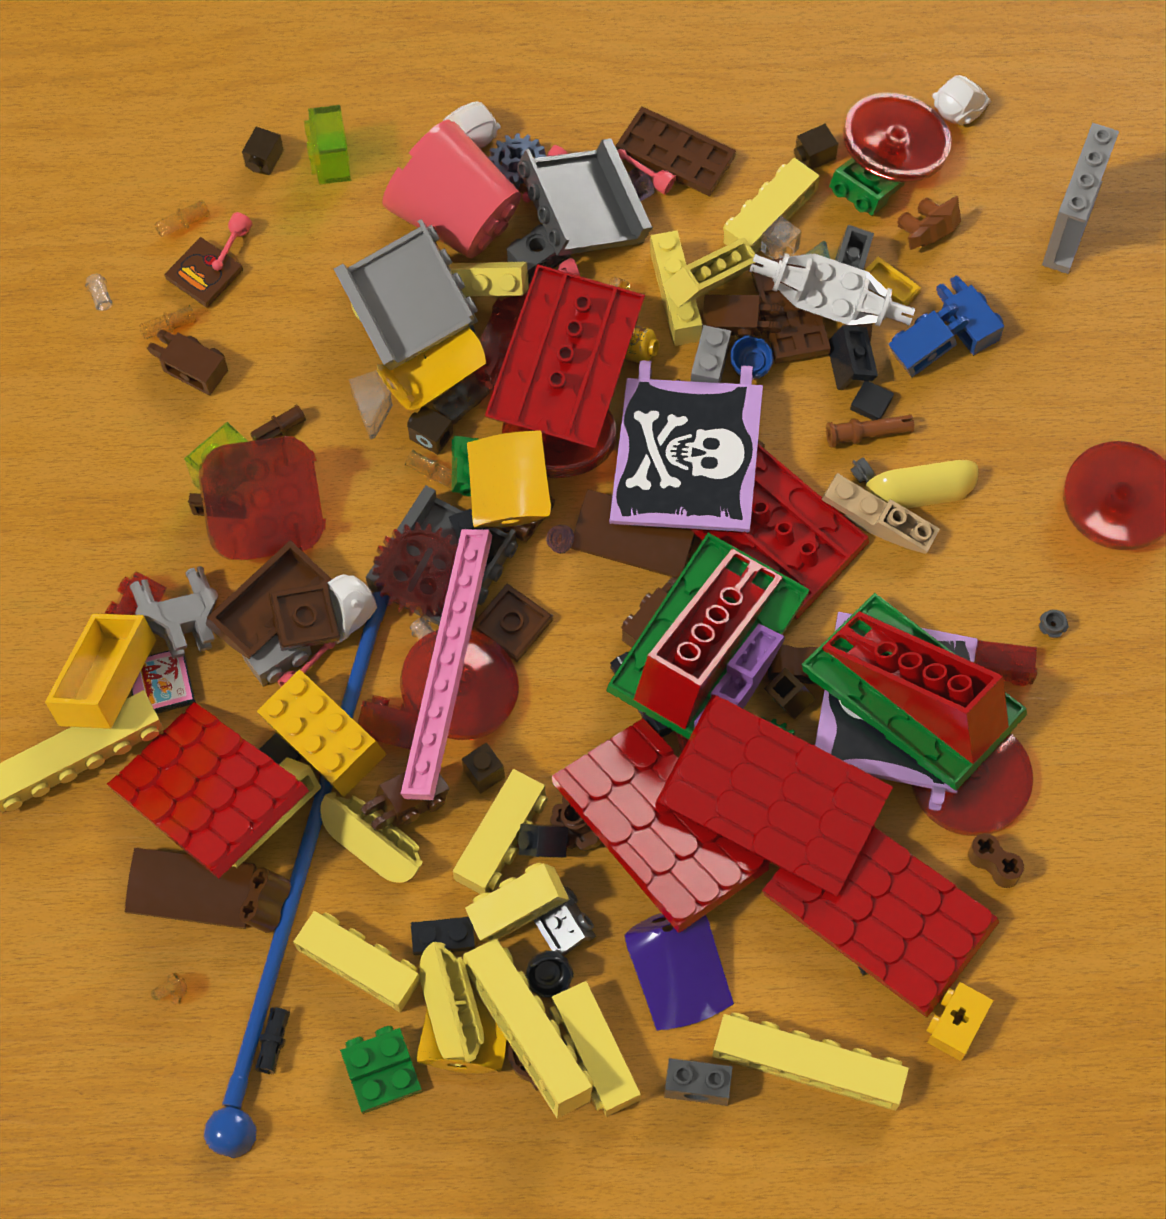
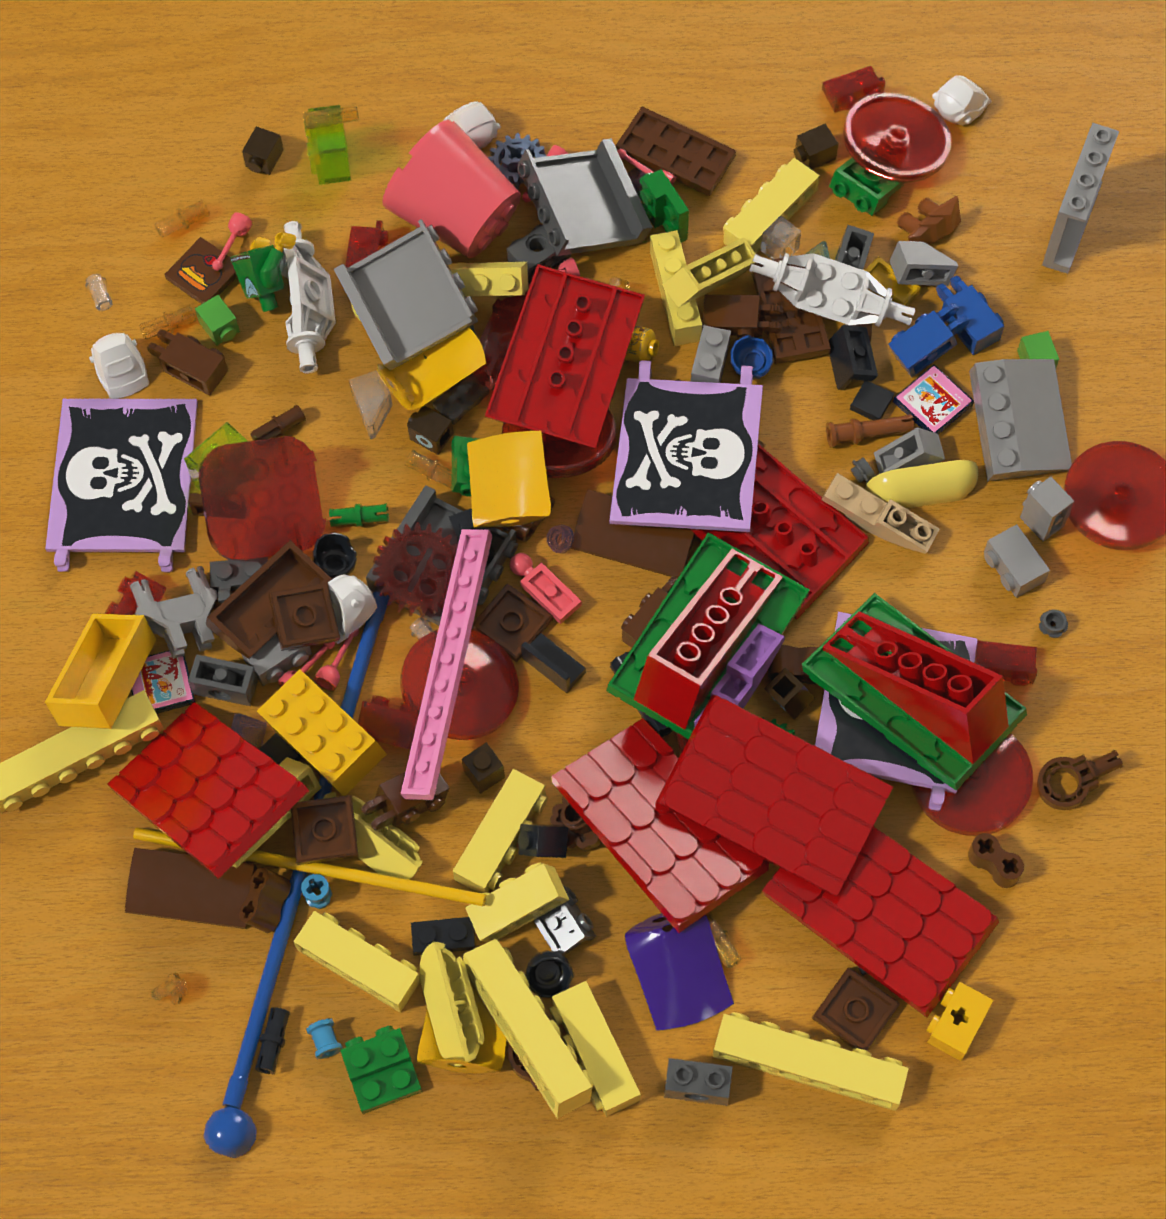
(119, 365): none -> white helmet
(121, 478): none -> flag
(217, 320): none -> bright green brick
(223, 680): none -> dark grey brick
(231, 574): none -> dark grey plate
(249, 729): none -> slope
(260, 270): none -> green torso
(309, 298): none -> white plate
(322, 884): none -> dark azure bush
(324, 830): none -> reddish brown tile
(324, 1038): none -> dark azure bush
(328, 675): none -> coral hinge
(329, 117): none -> clear yellow axle
(334, 554): none -> black hair
(339, 872): none -> yellow piece
(359, 515): none -> green pin
(365, 241): none -> clear red bracket
(545, 587): none -> coral plate
(553, 662): none -> black panel
(664, 204): none -> green plate
(725, 949): none -> clear yellow axle
(850, 88): none -> clear red bracket
(855, 1010): none -> reddish brown tile
(910, 450): none -> light grey slope
(921, 264): none -> light grey slope
(933, 400): none -> tile
(1016, 561): none -> light grey brick
(1020, 418): none -> light grey slope
(1038, 347): none -> bright green brick
(1046, 508): none -> light grey brick
(1075, 767): none -> reddish brown pin

